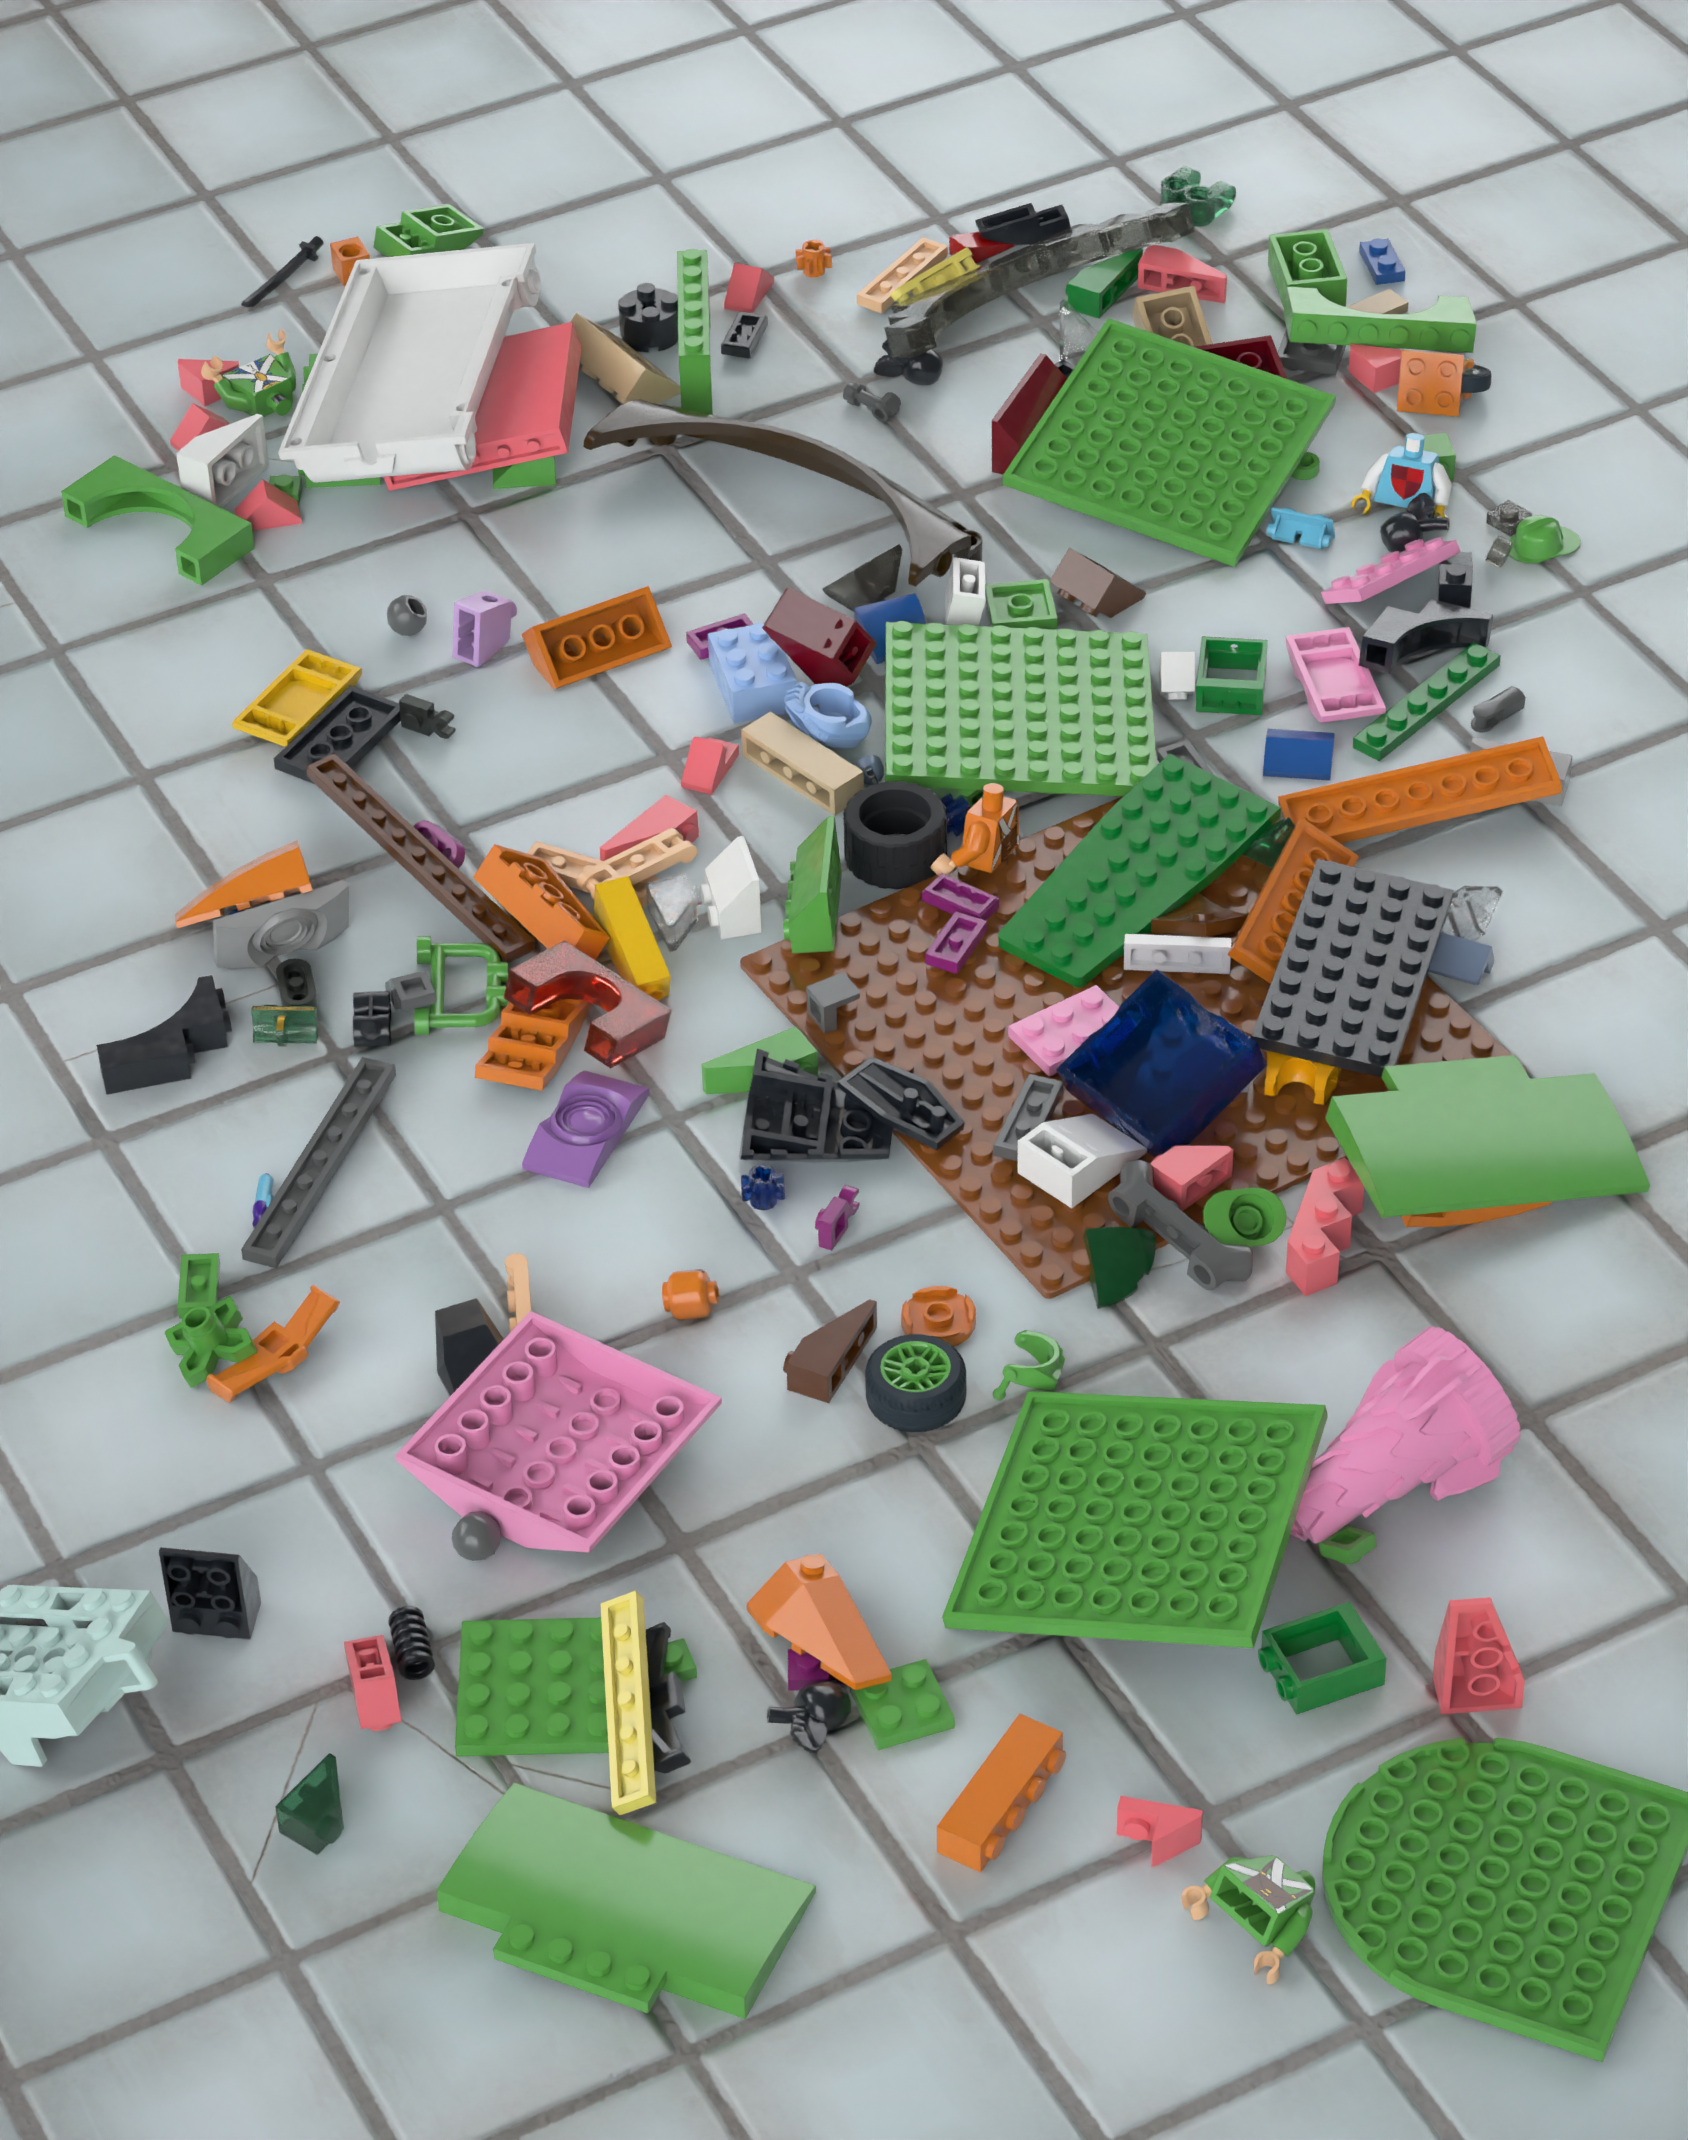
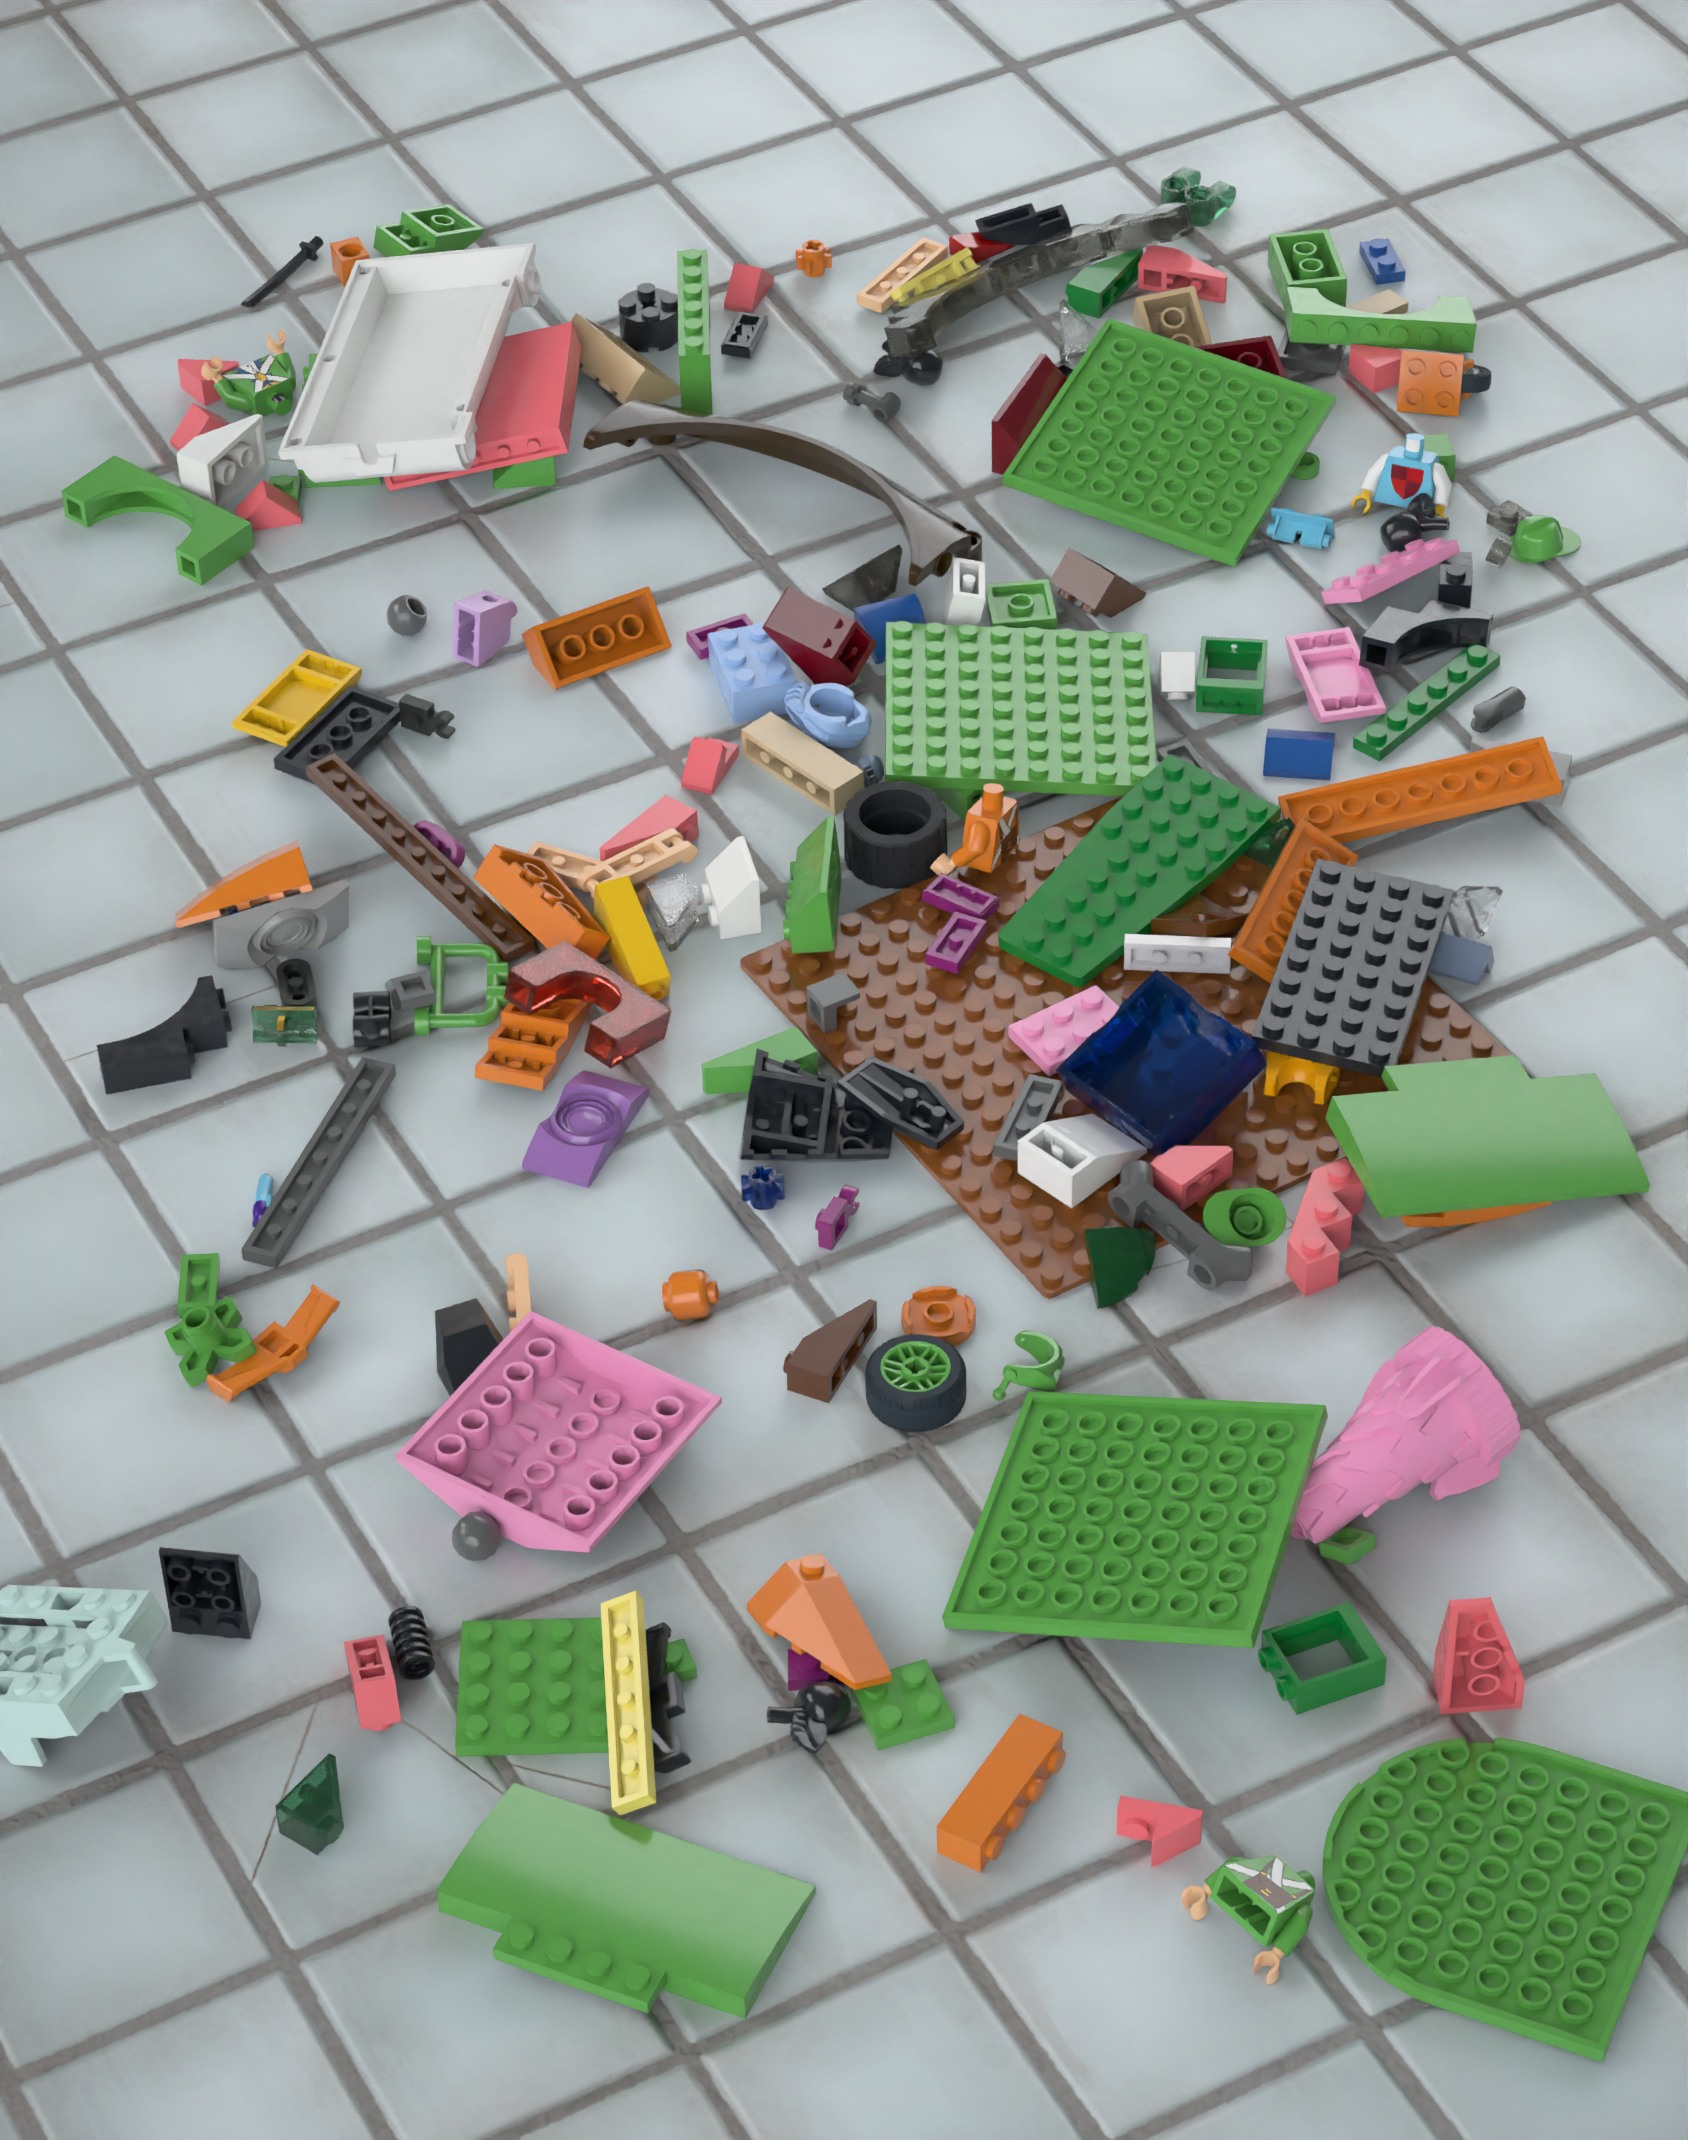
(956, 813): clear blue gear -> none

